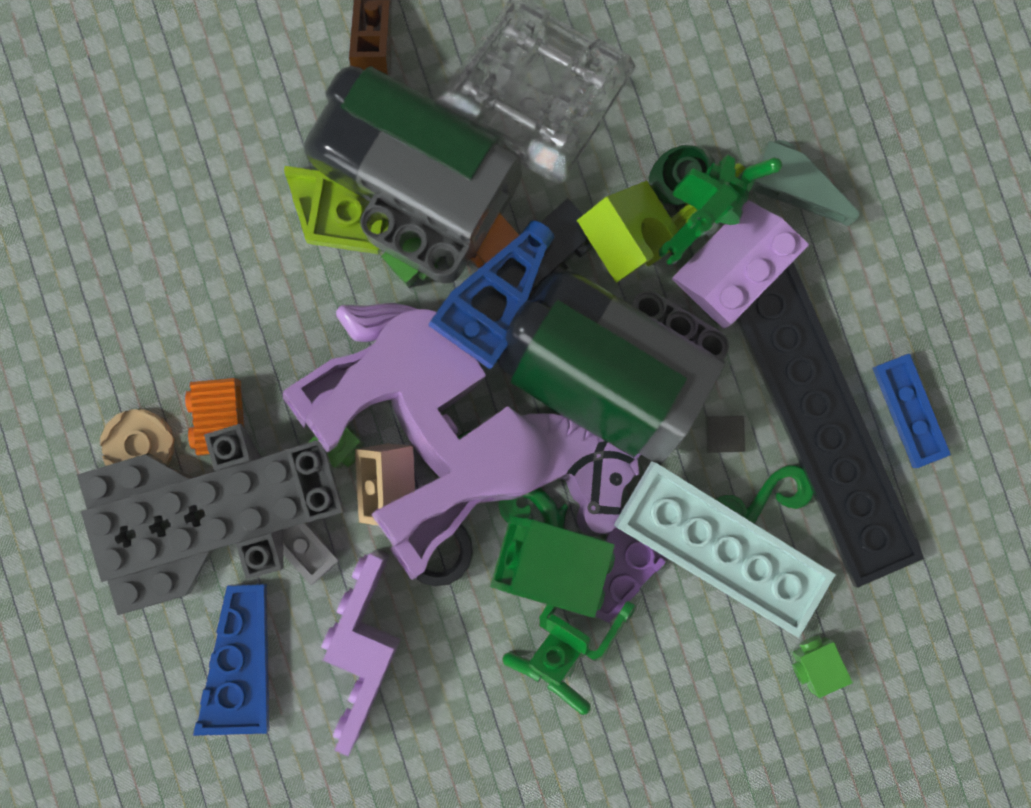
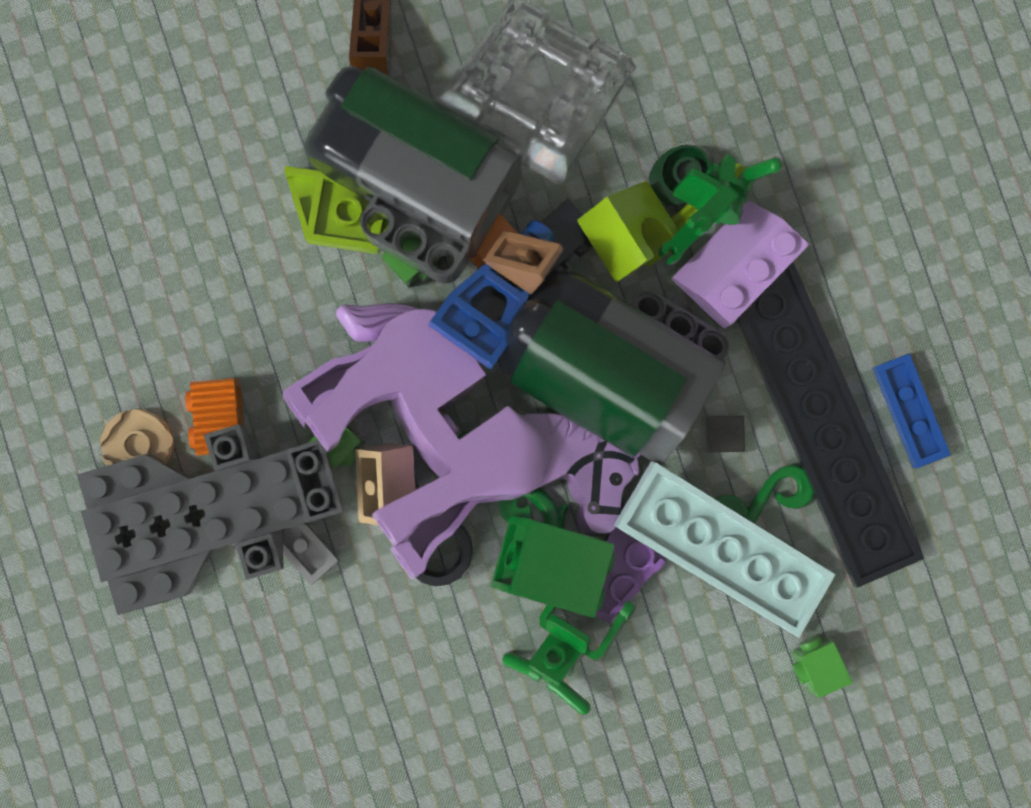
(238, 672): blue wing -> none
(359, 649): lavender bracket -> none
(523, 259): none -> medium nougat slope
(803, 185): sand green slope -> none

